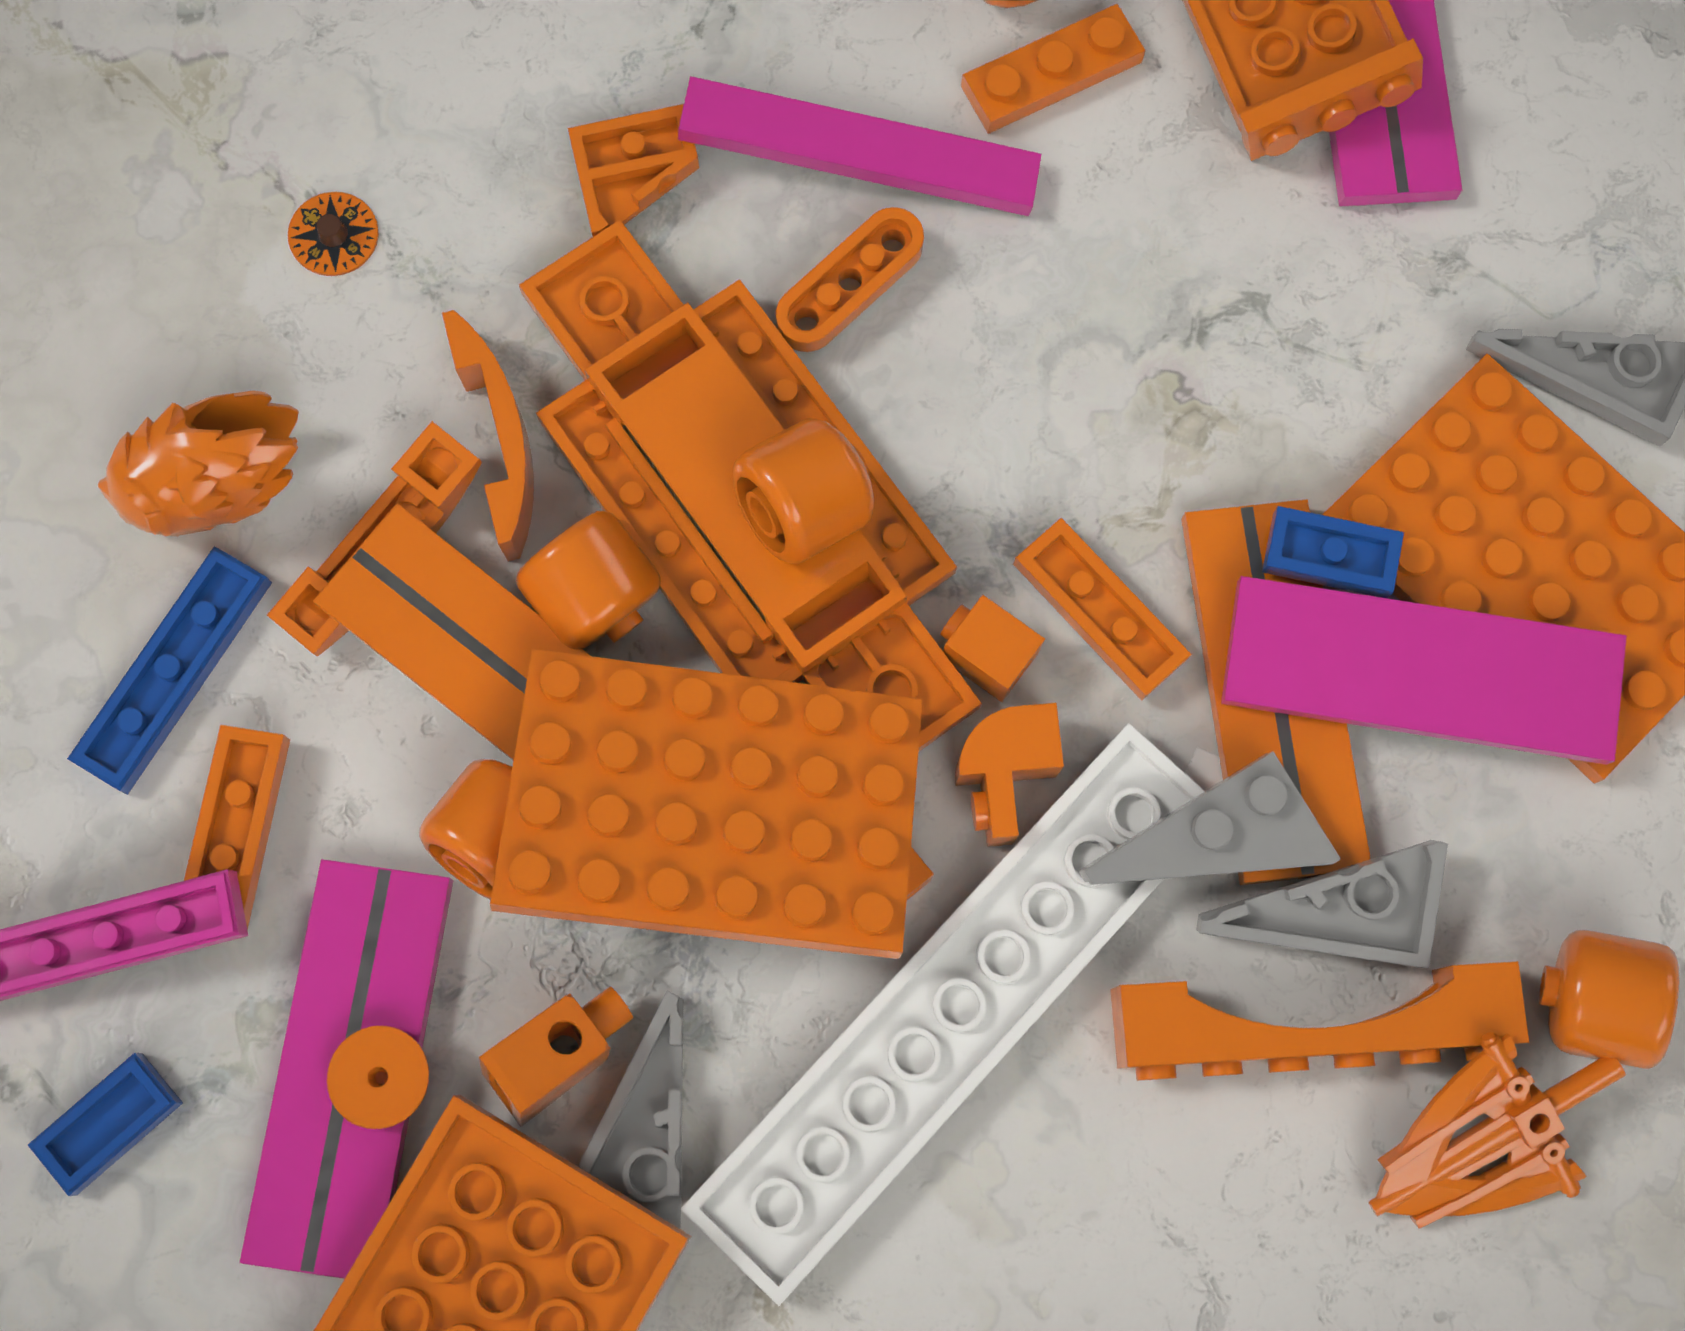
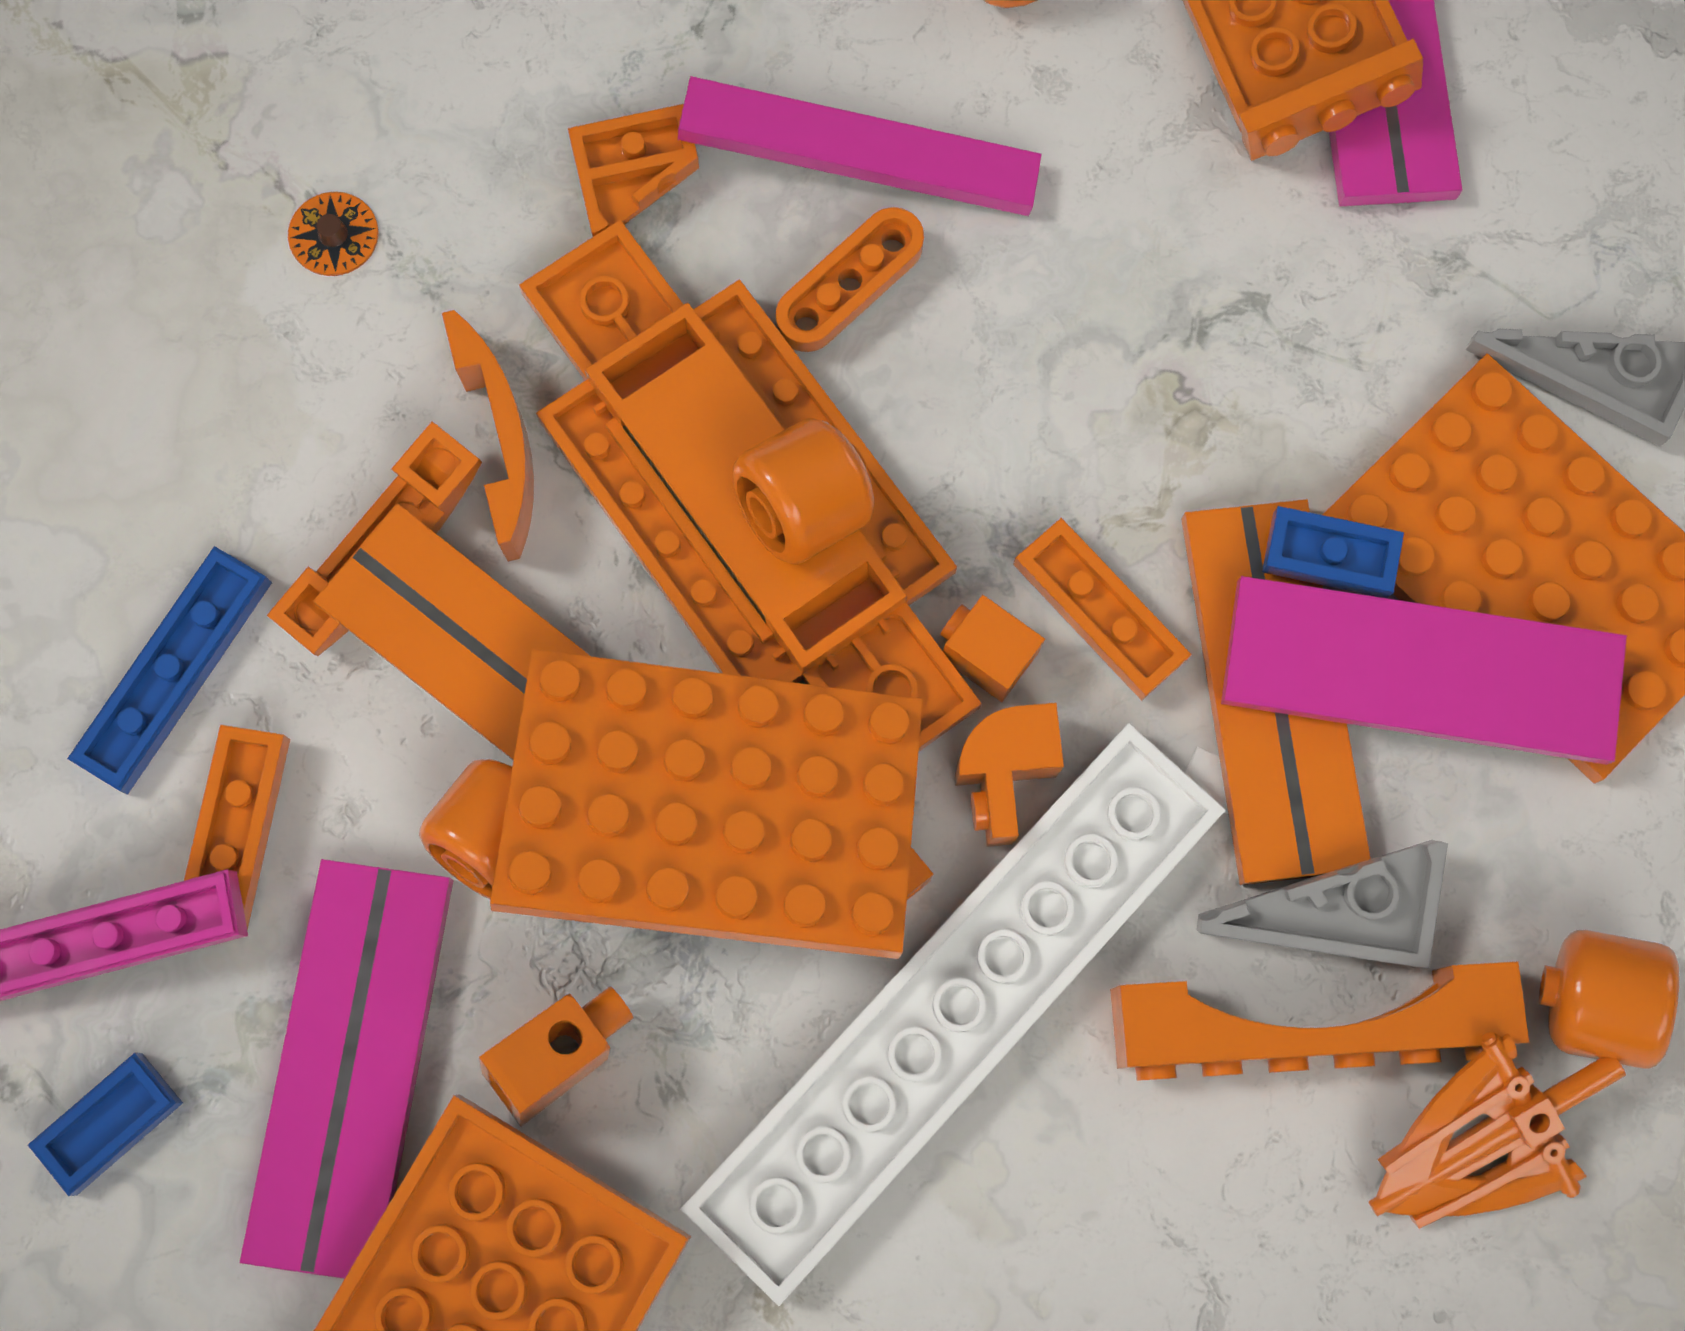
(202, 464): orange head -> none
(378, 1077): orange piece -> none
(590, 581): orange head -> none
(641, 1130): light grey wing -> none
(1052, 68): orange plate -> none
(1236, 826): light grey wing -> none

